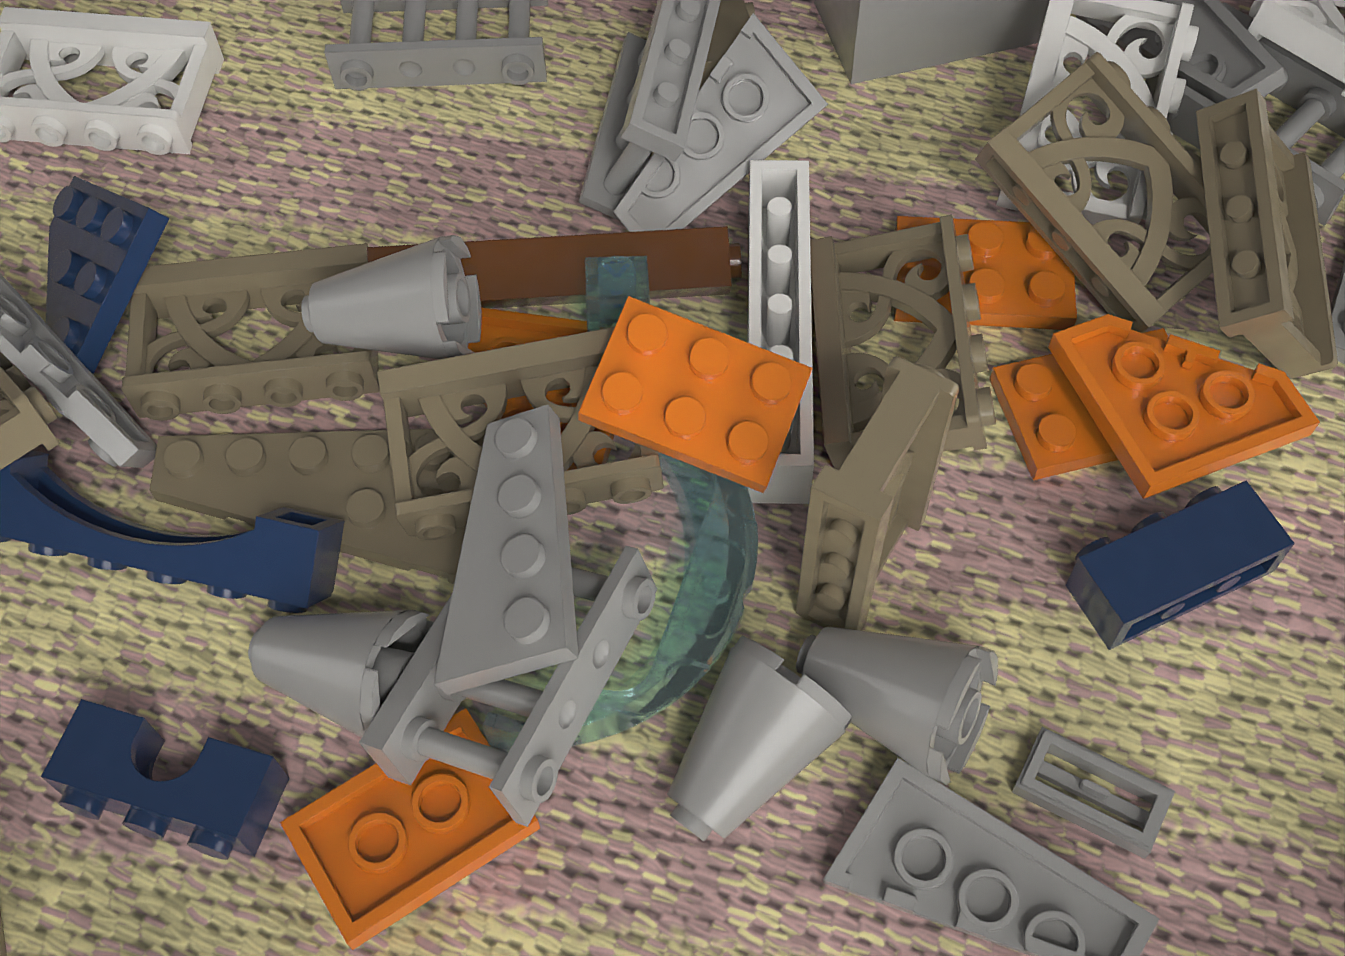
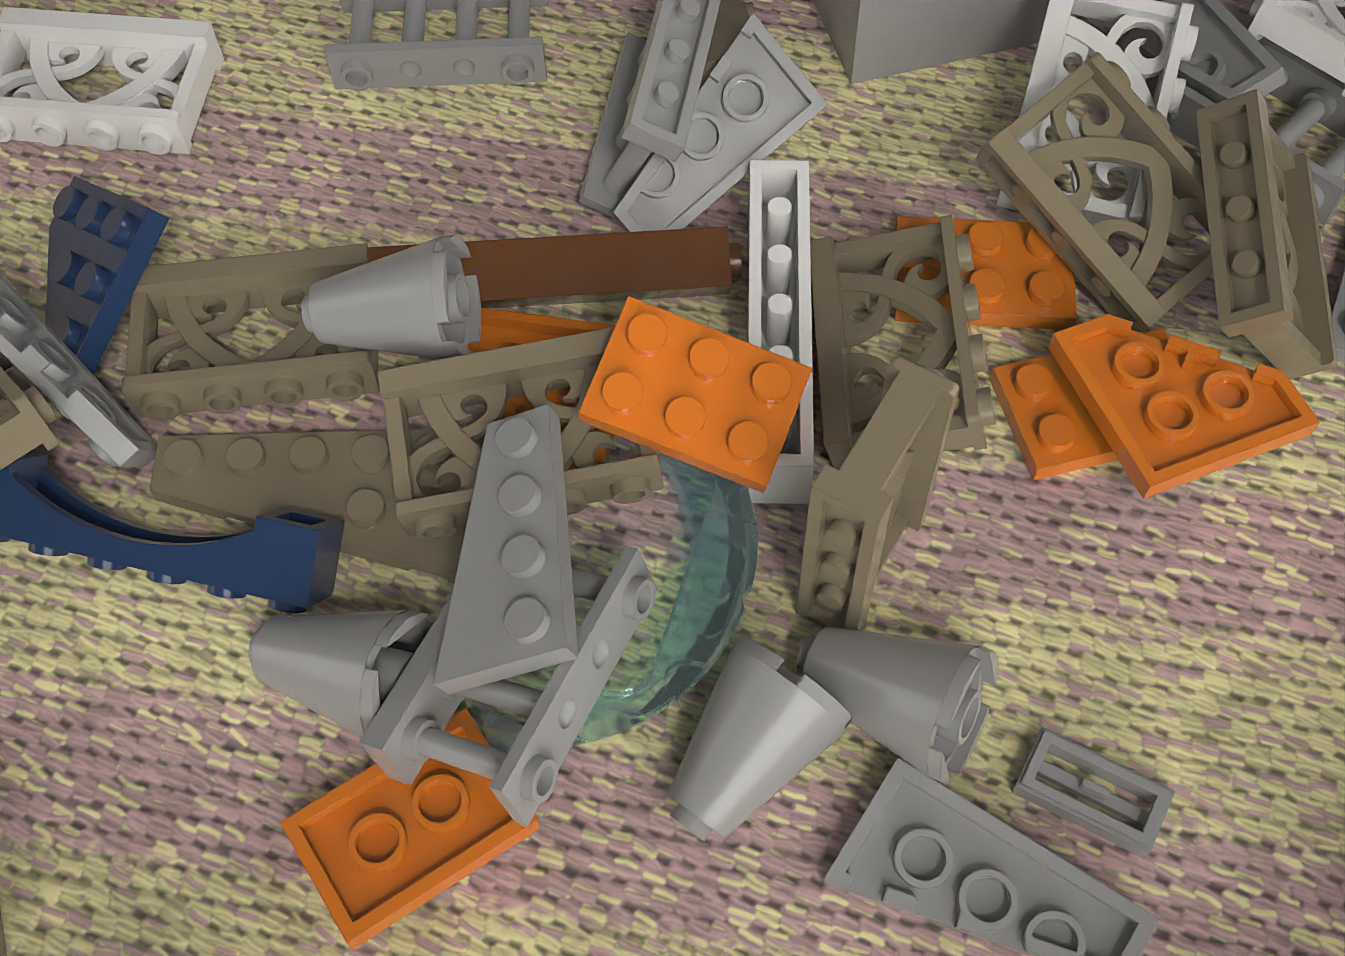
(218, 803): dark blue arch -> none
(609, 285): clear light blue brick -> none
(1177, 562): dark blue brick -> none

